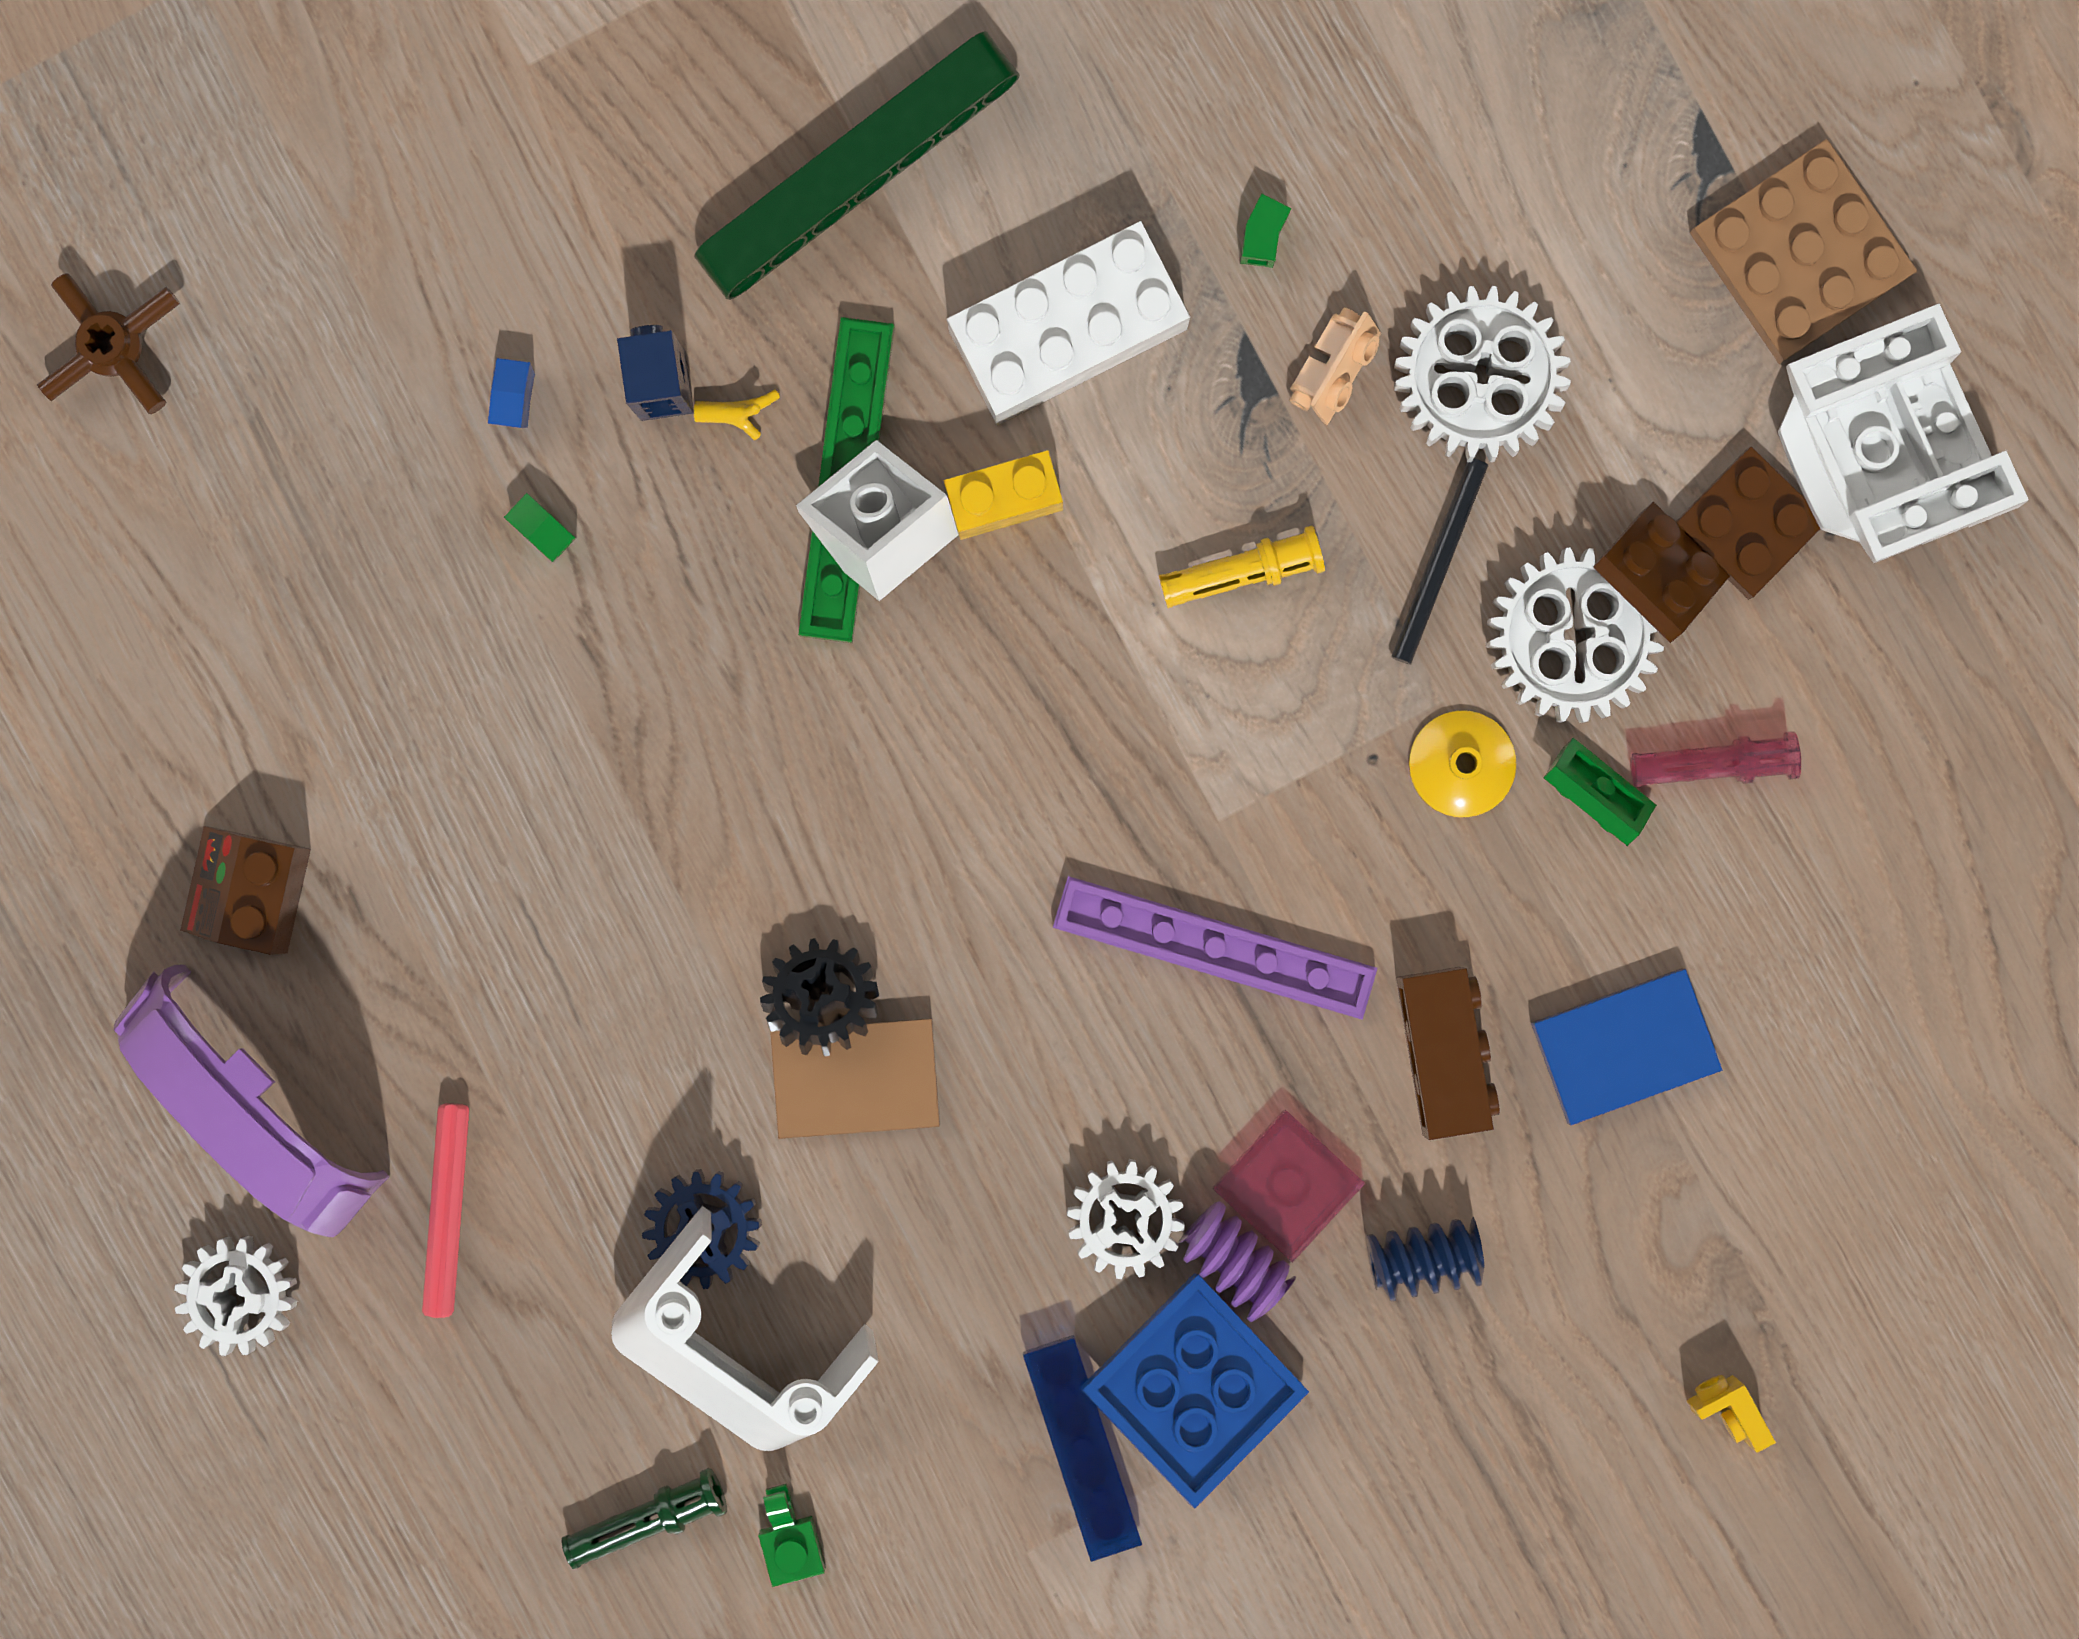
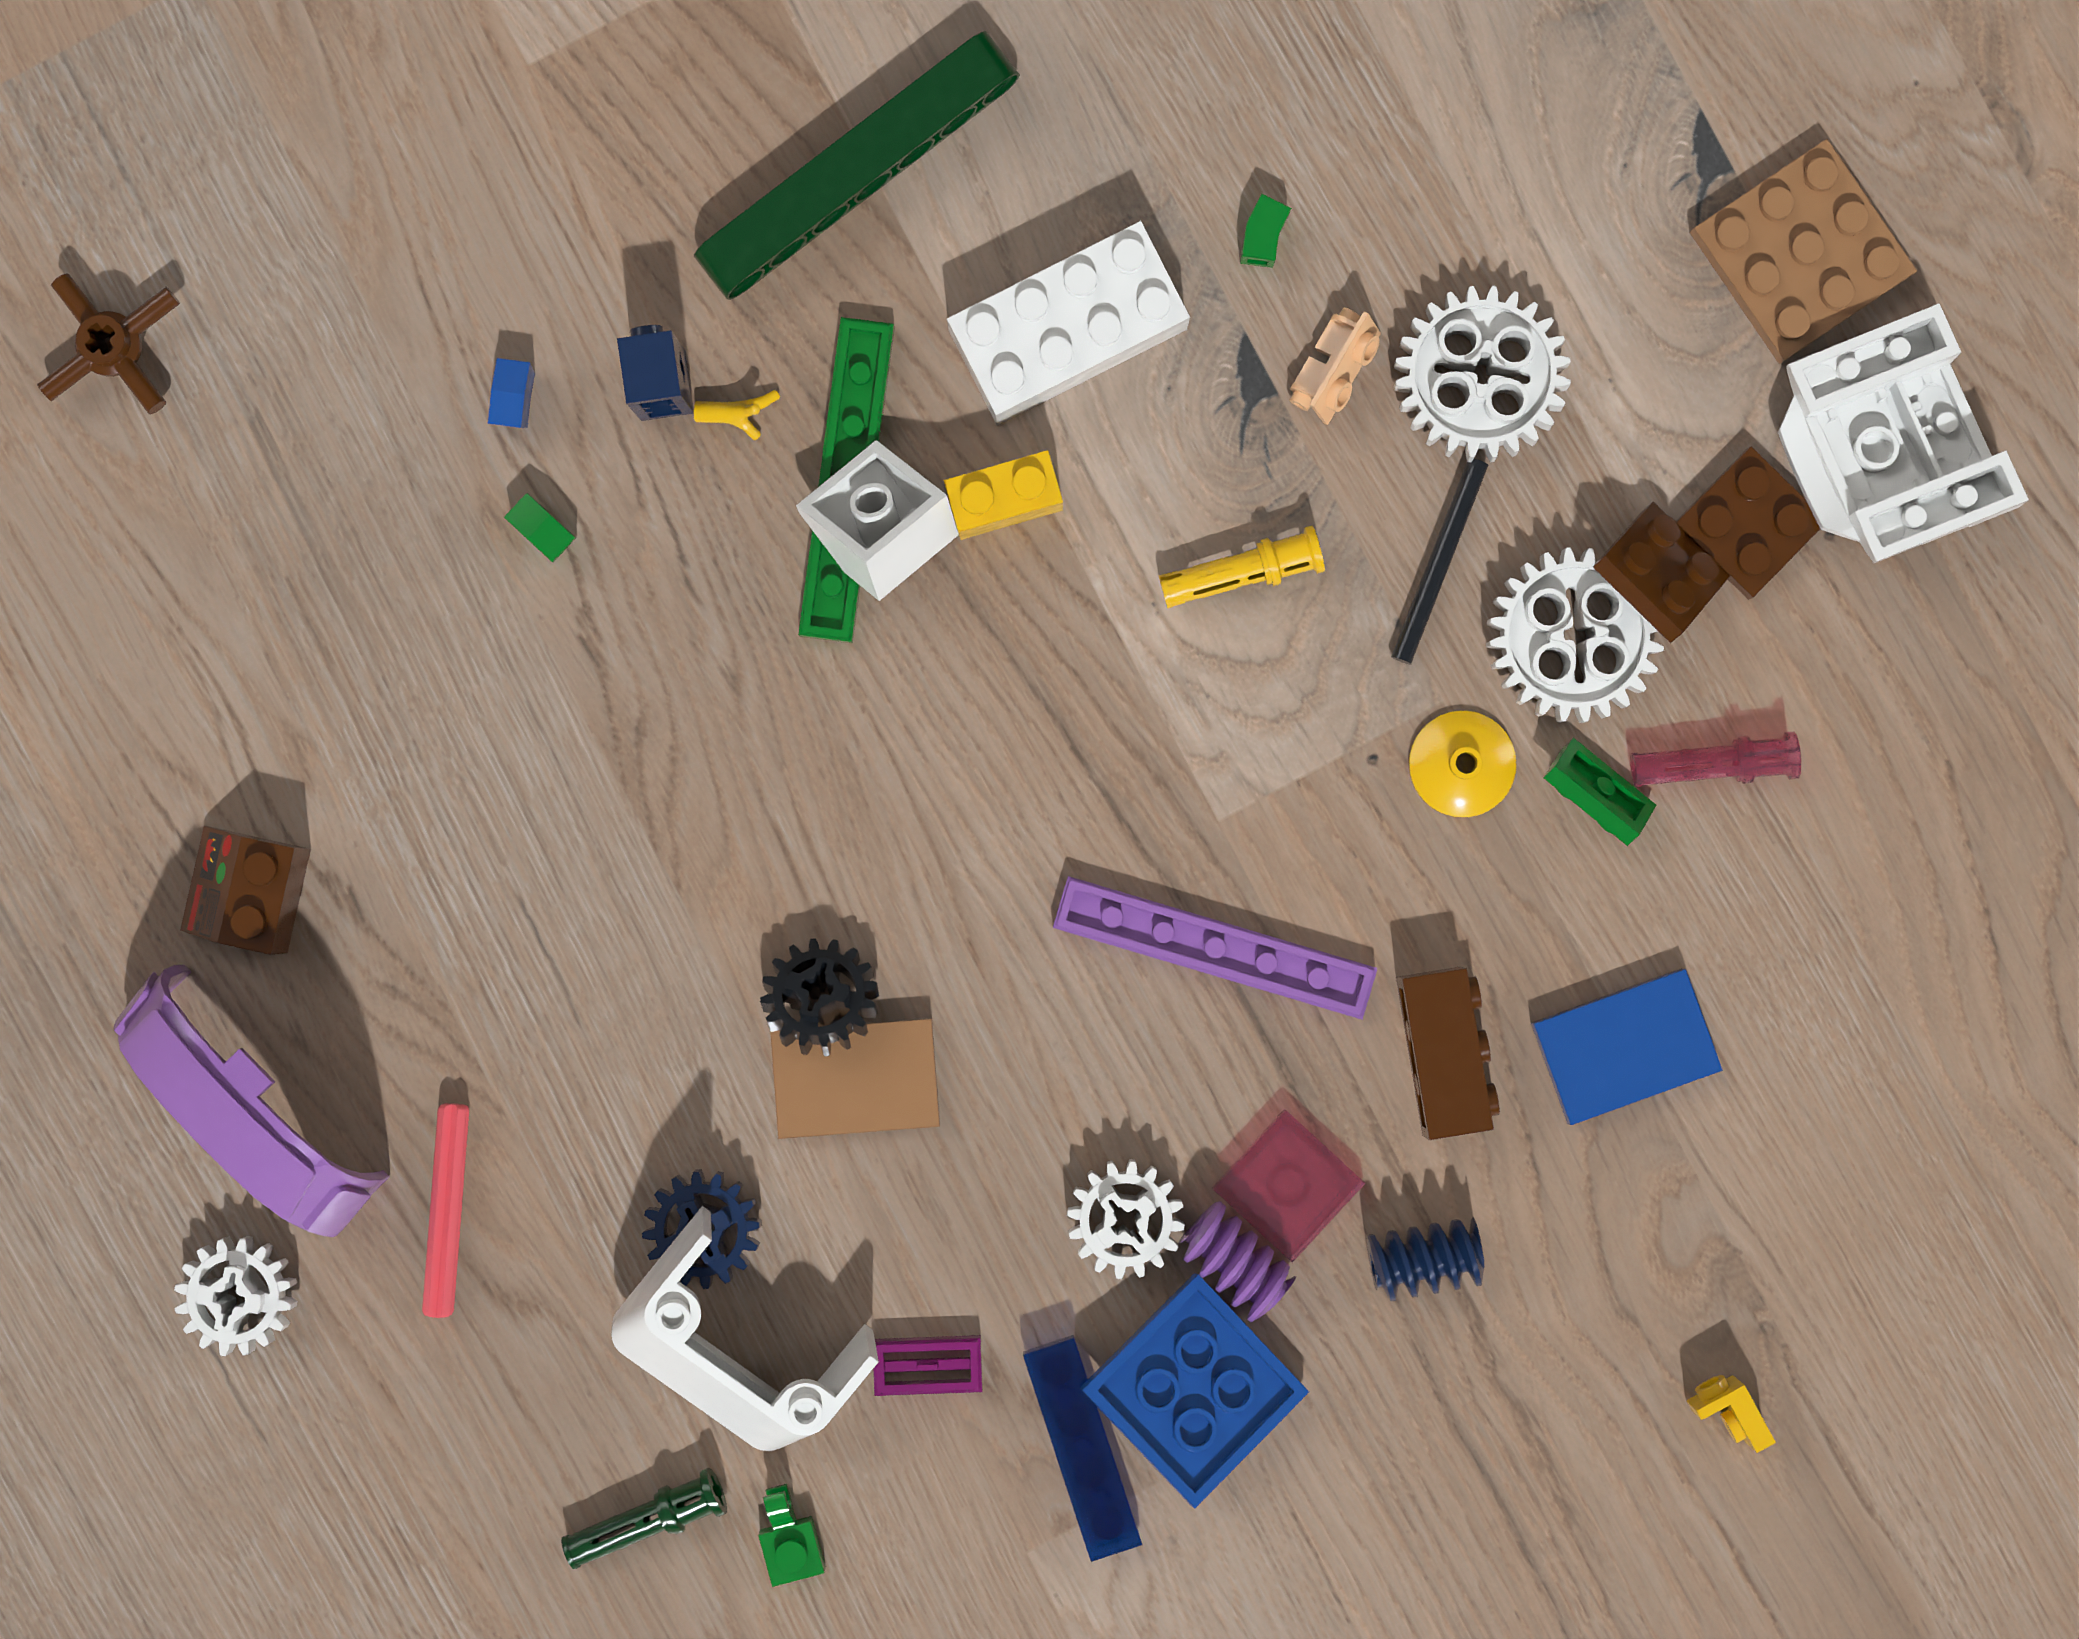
(917, 1344): none -> magenta tile

